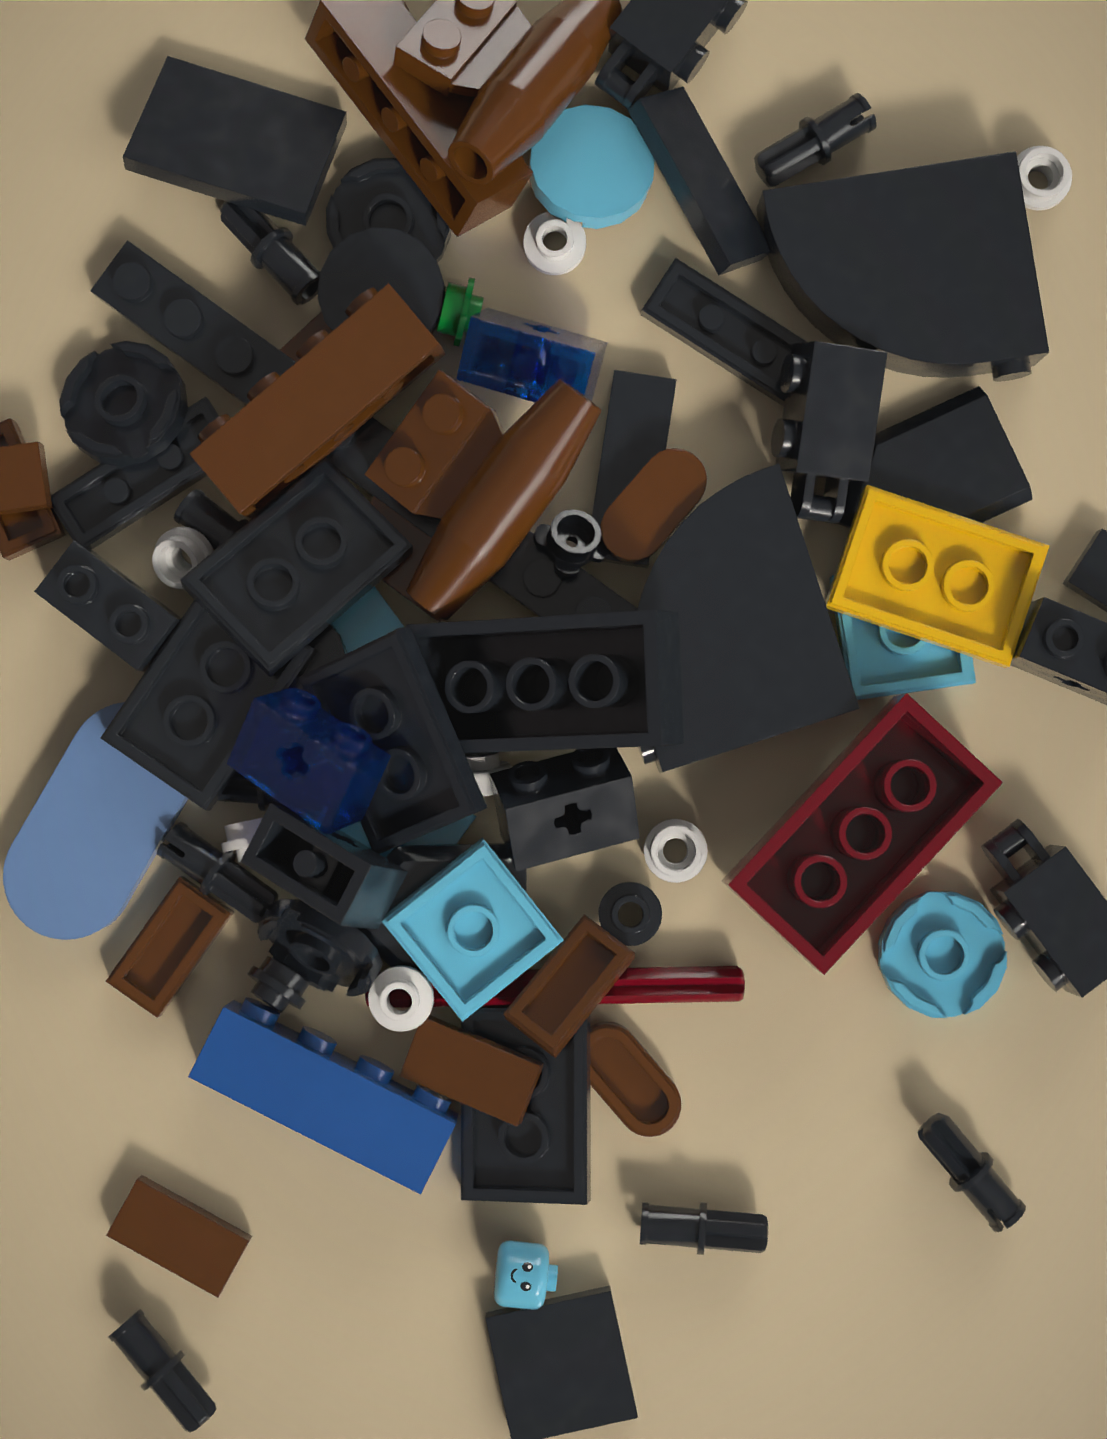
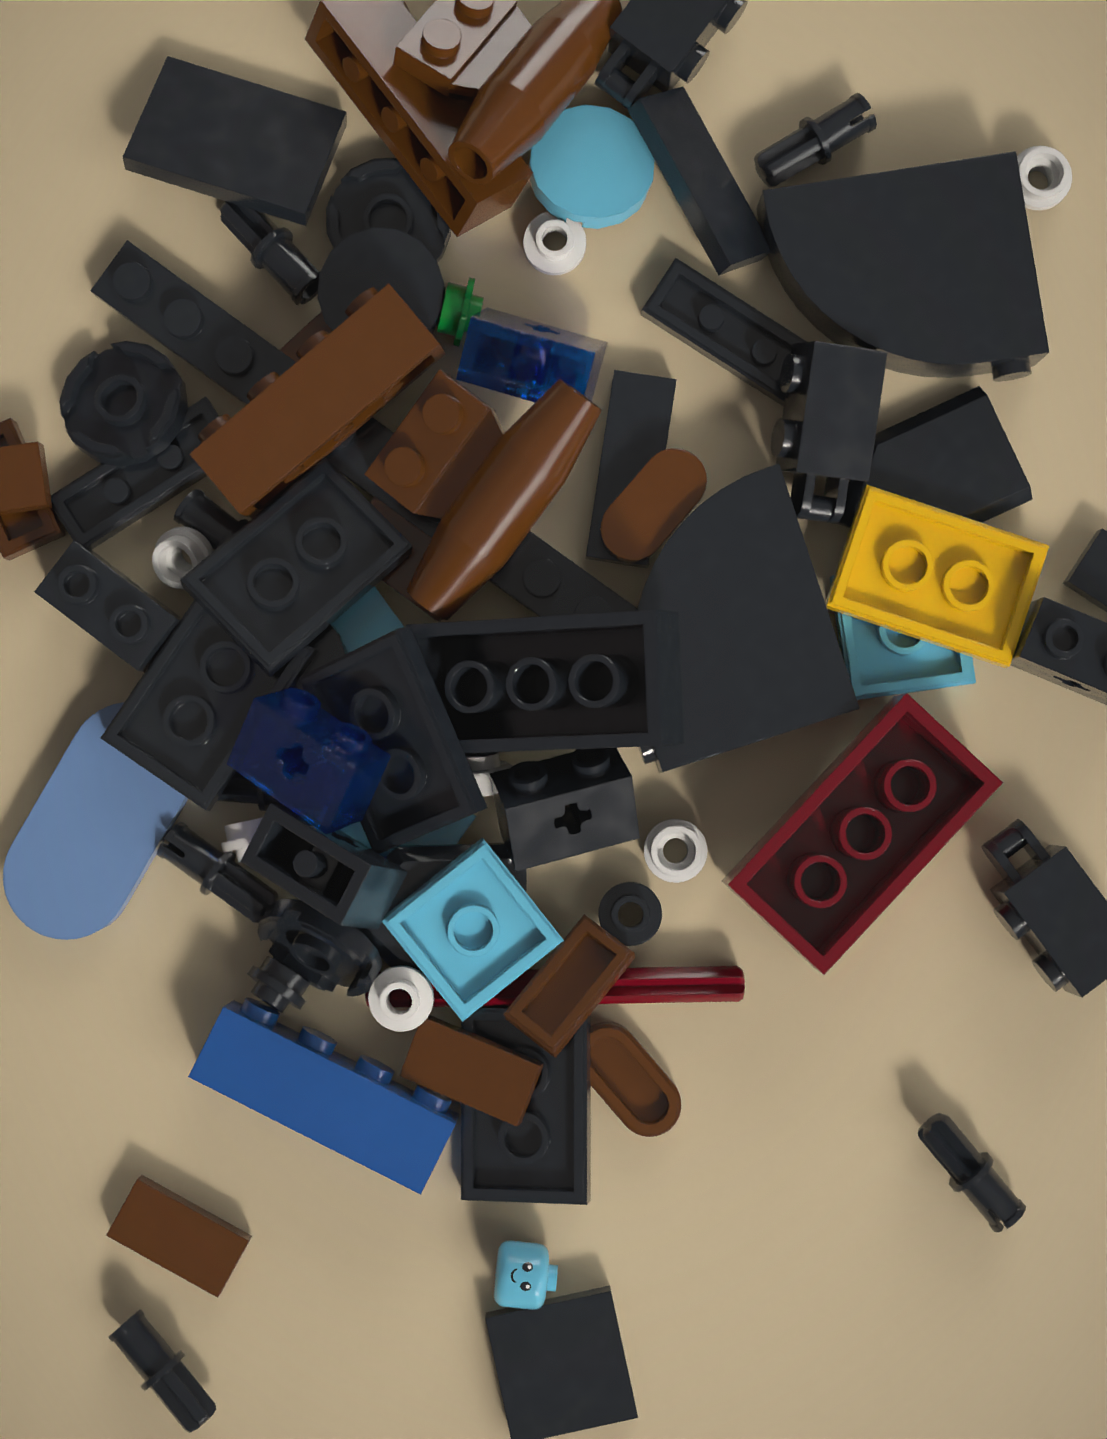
(169, 946): reddish brown tile -> none
(574, 527): black plate -> none
(703, 1228): black axle -> none
(942, 954): medium azure tile -> none

